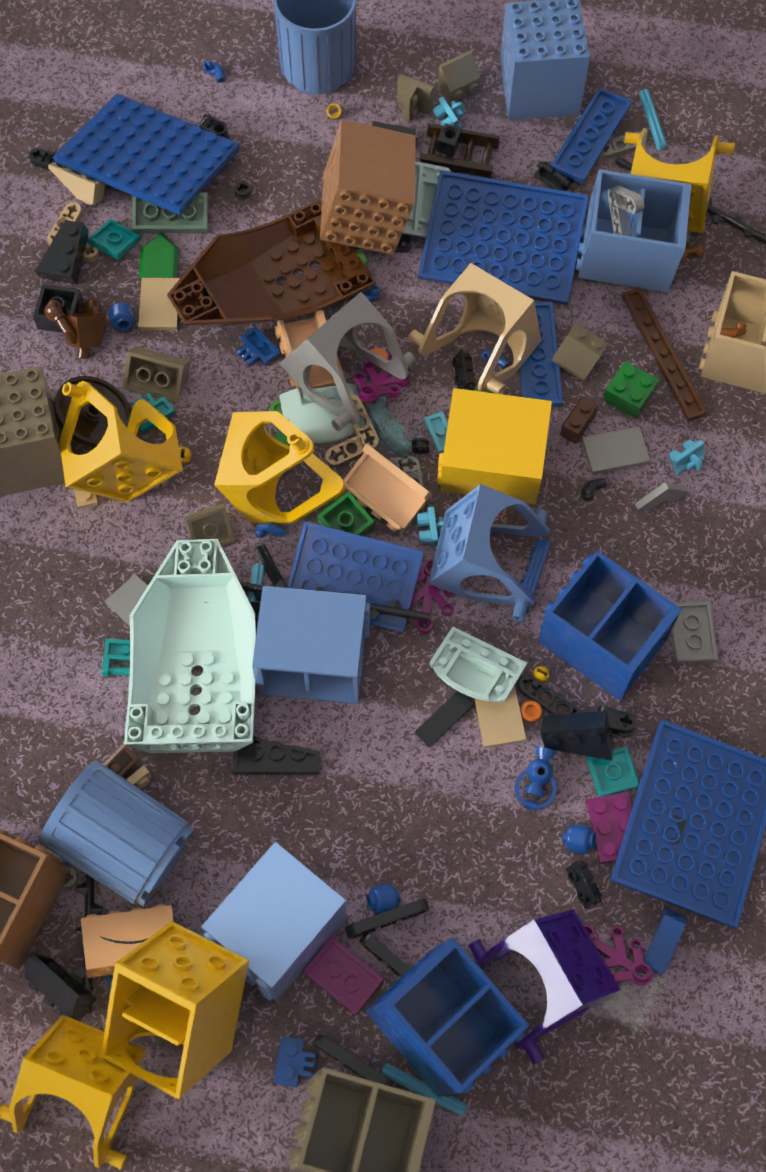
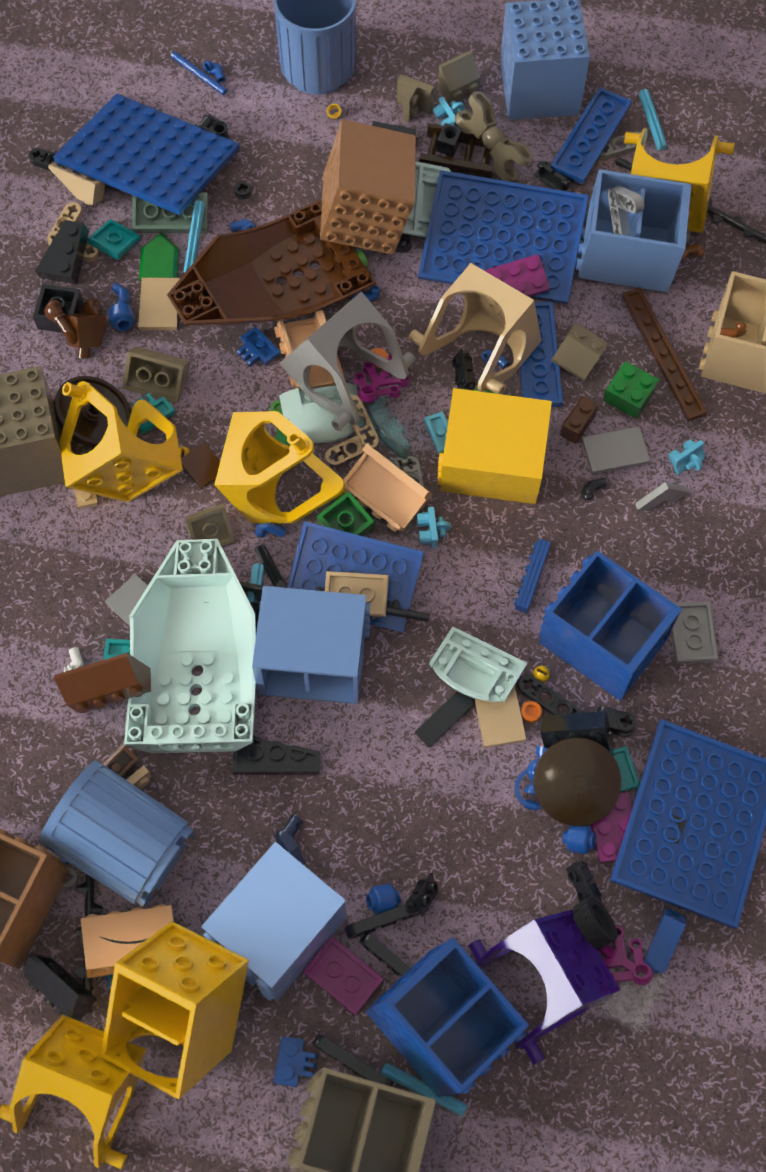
(76, 658): none -> white arm
(104, 682): none -> reddish brown slope
(123, 294): none -> blue arm
(195, 232): none -> medium azure axle
(201, 464): none -> reddish brown piece
(203, 76): none -> blue bar
(241, 225): none -> blue arm
(286, 840): none -> dark blue arm
(371, 585): none -> tan tile
(420, 446): black bush -> none
(422, 895): none -> black hinge
(428, 593): magenta plant -> none
(466, 548): medium blue piece -> none
(503, 149): none -> dark tan piece
(523, 275): none -> magenta plate
(577, 781): none -> dark brown dish
(594, 923): none -> black tyre

